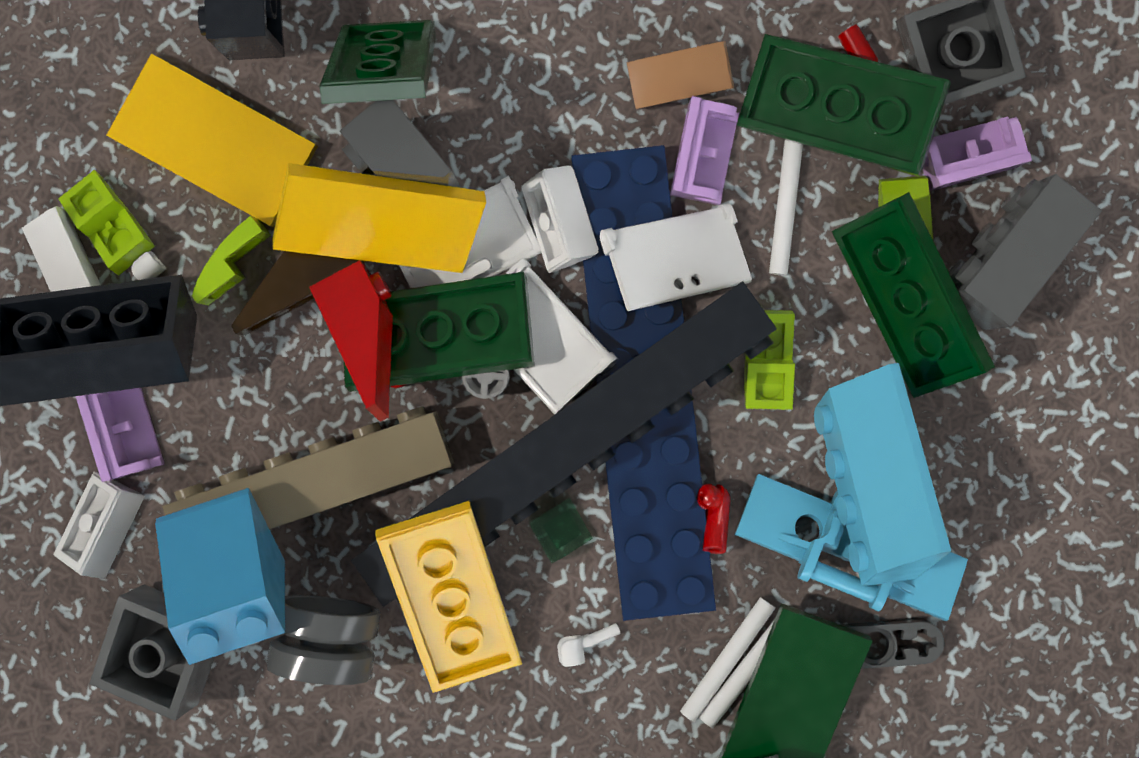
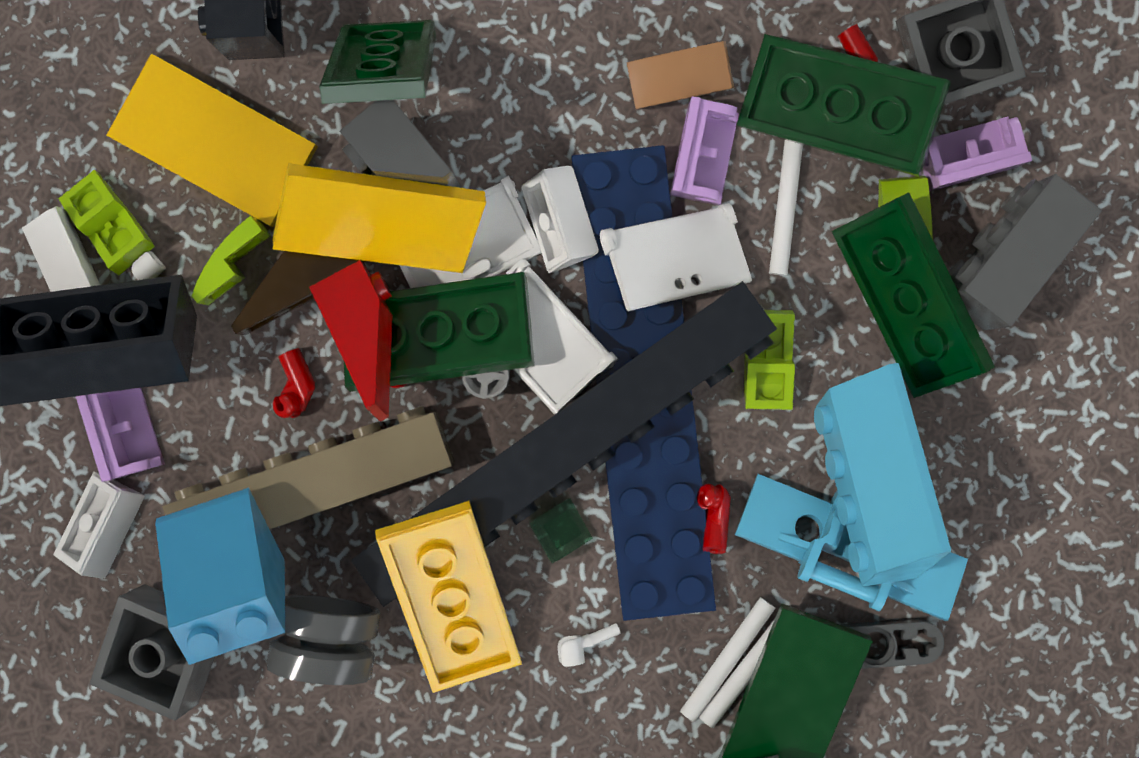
(298, 387): none -> red arm

